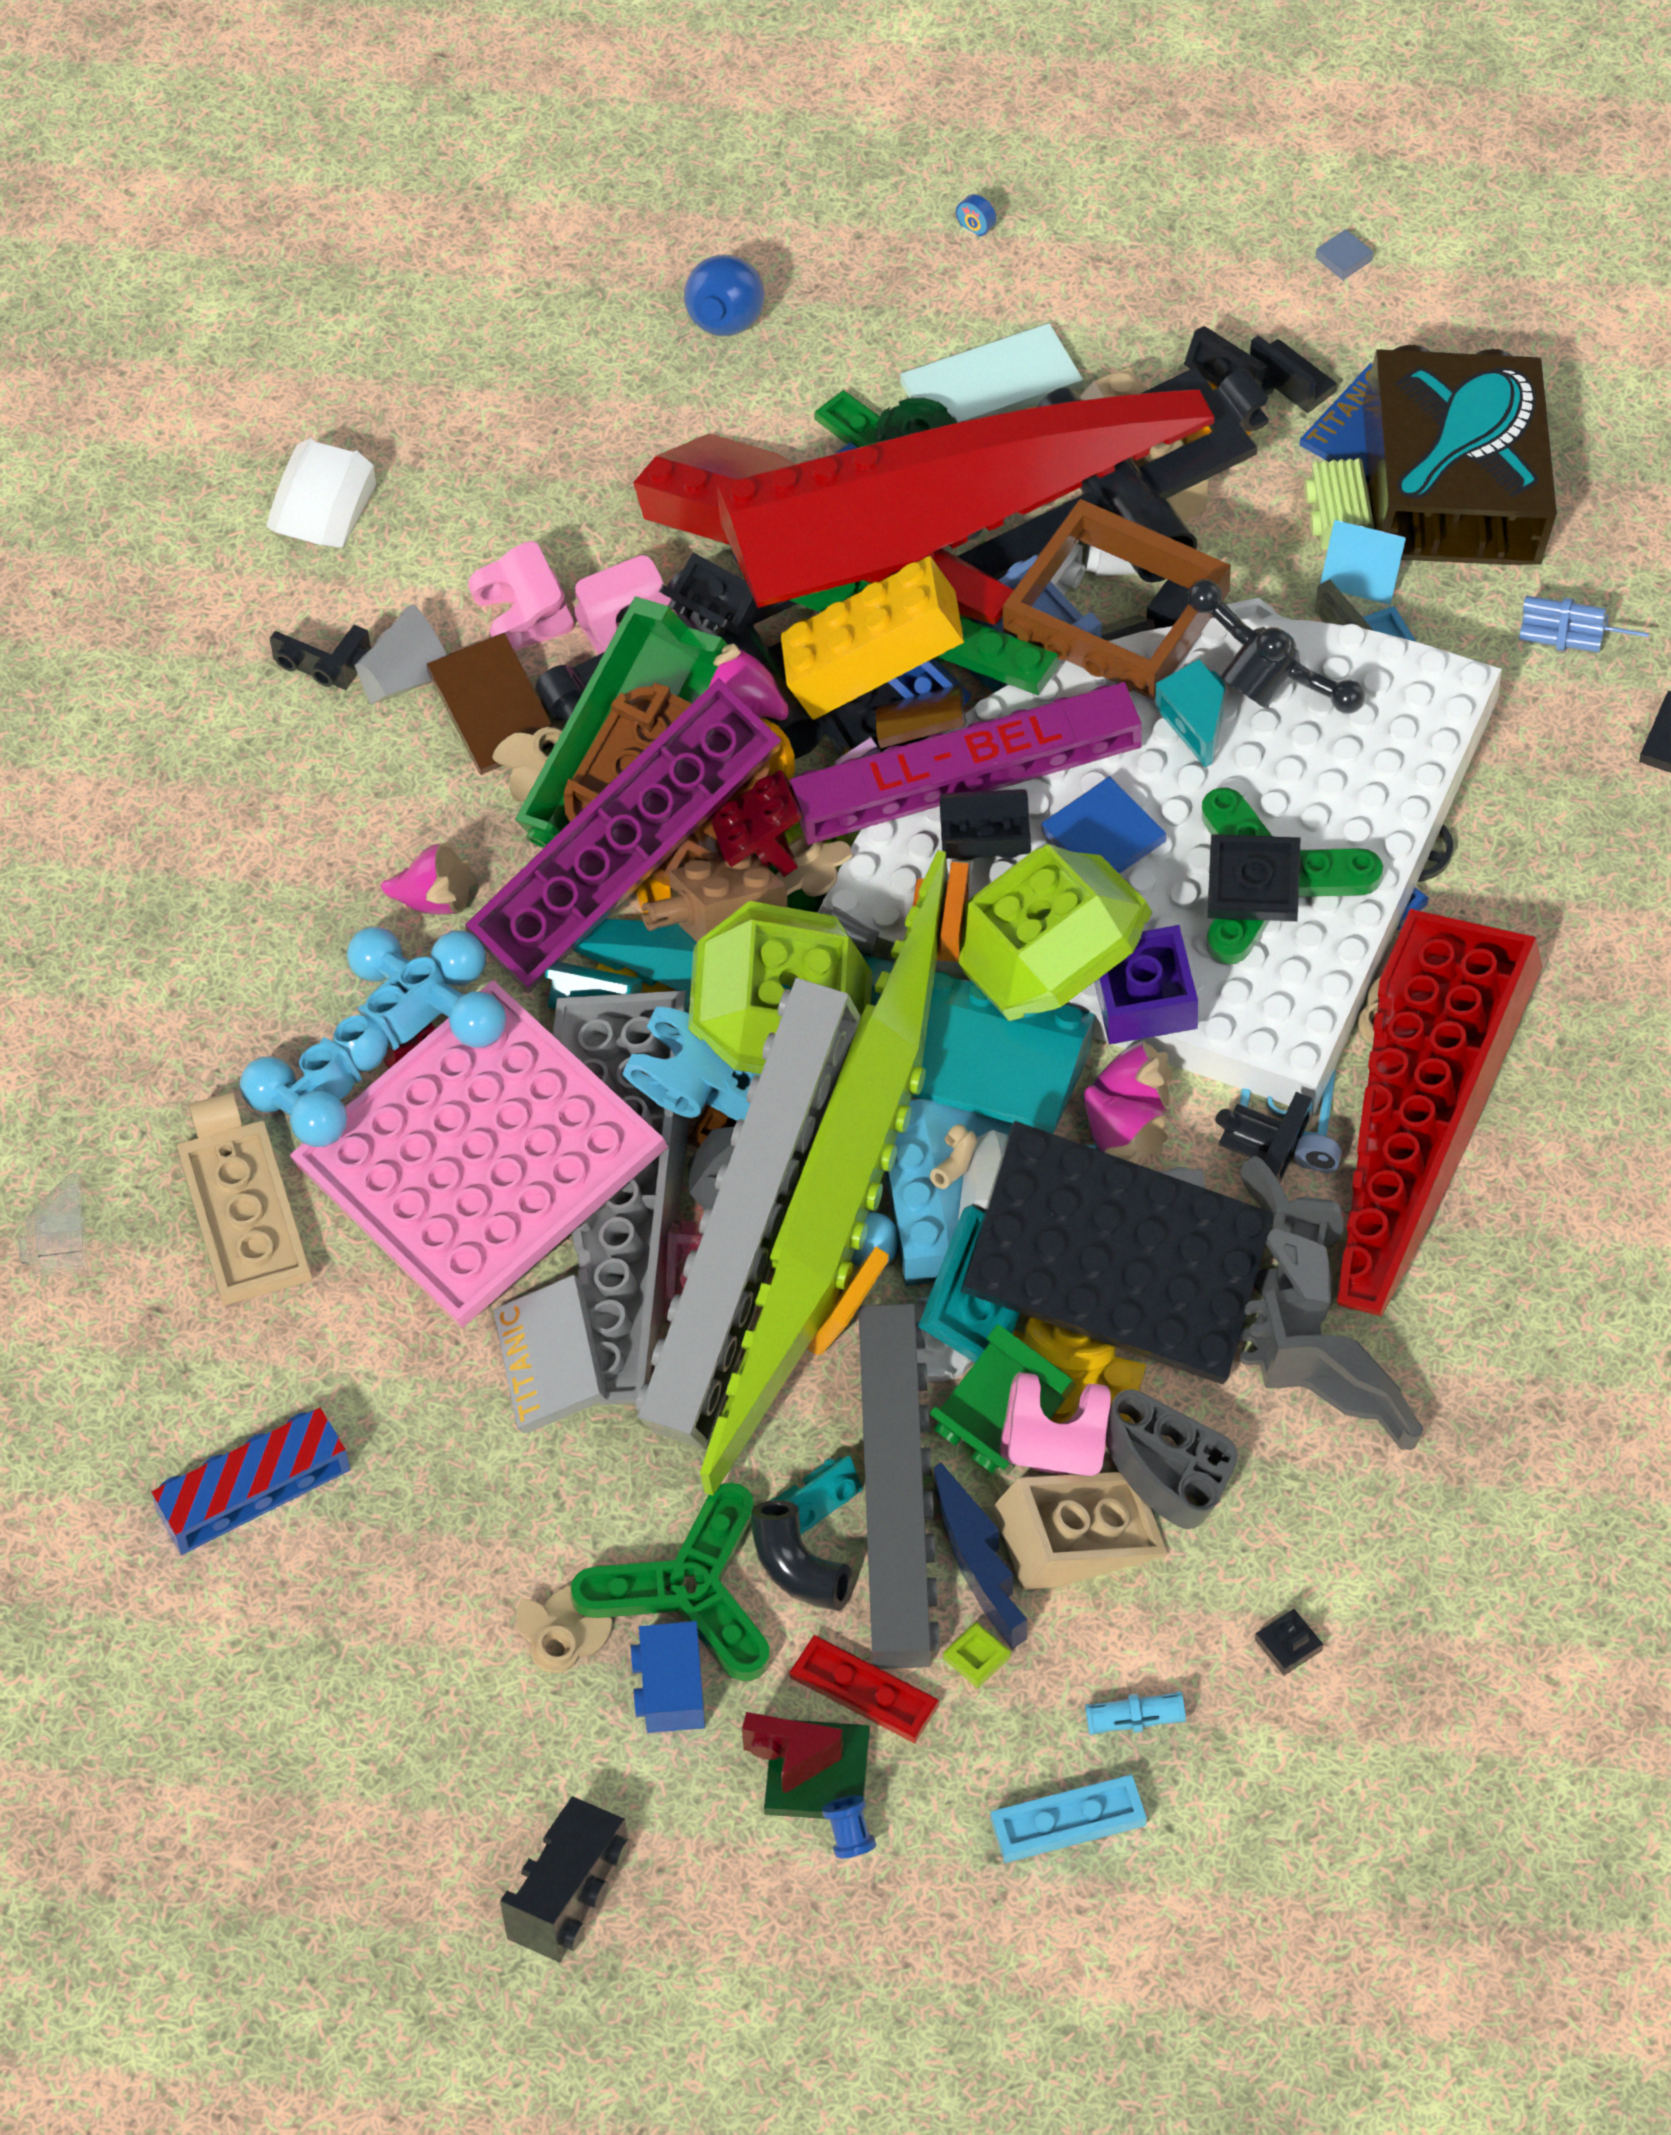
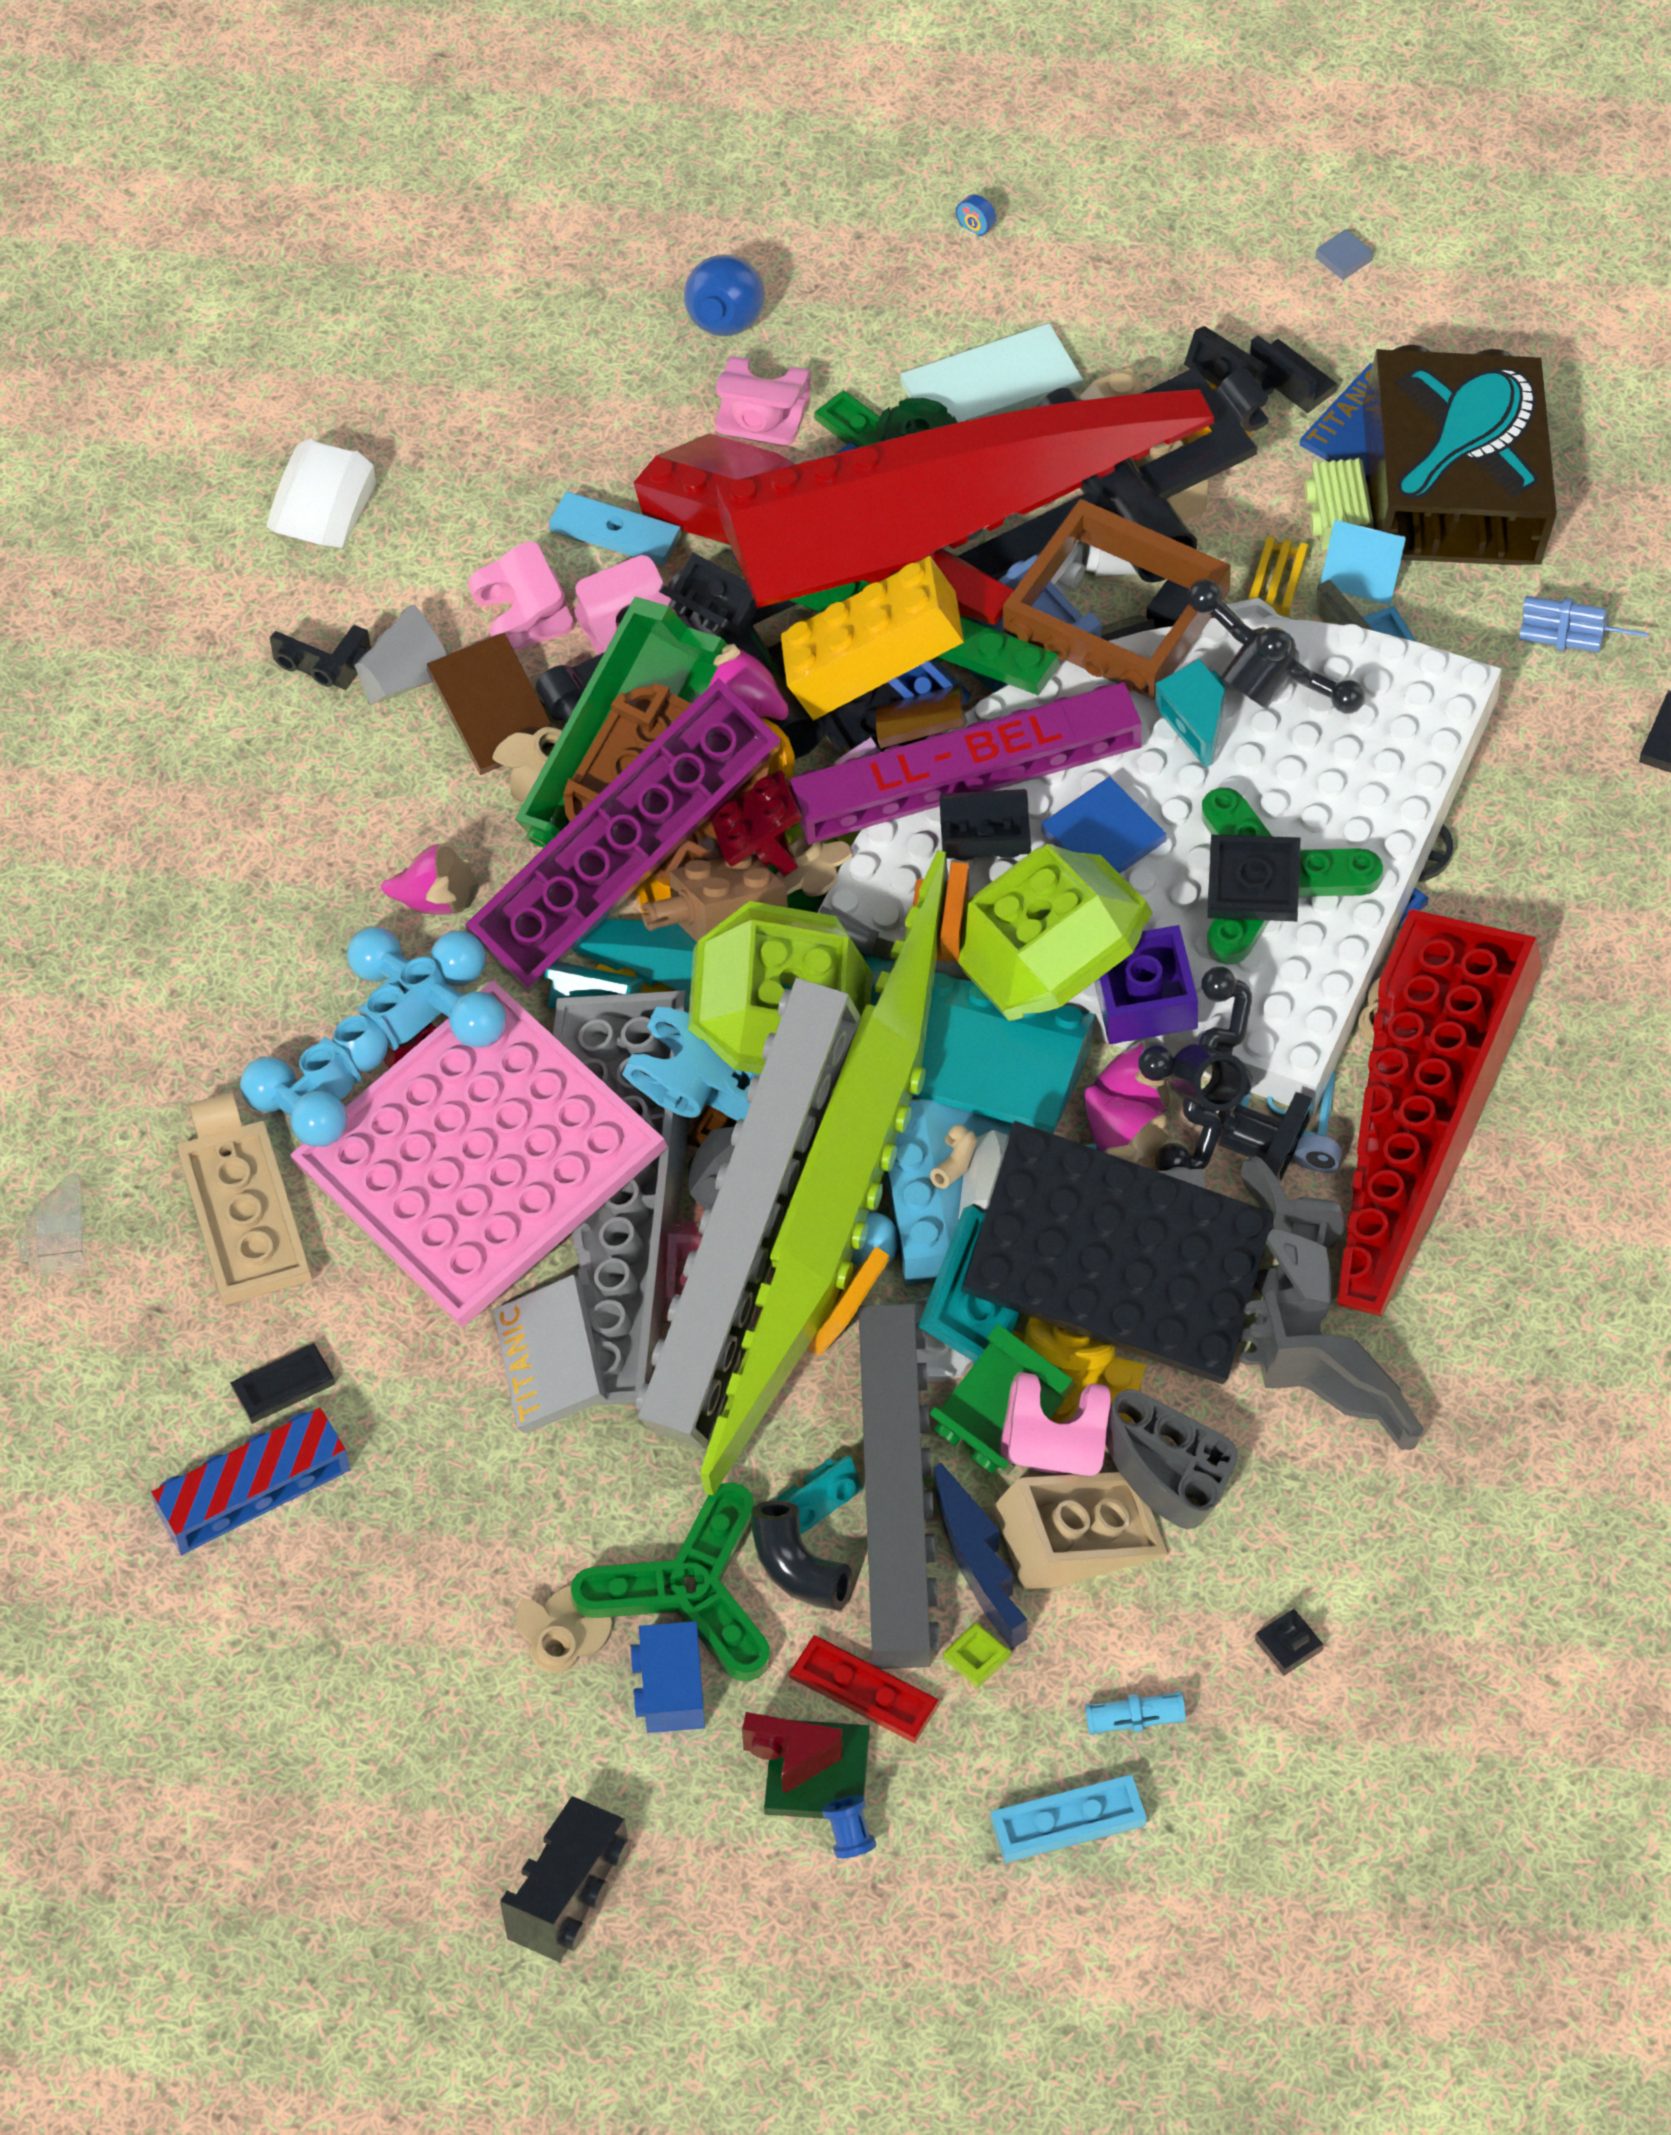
(282, 1383): none -> black tile
(614, 528): none -> medium azure tile
(761, 407): none -> bright pink piece
(1229, 1078): none -> black wheel
(1284, 550): none -> yellow tile

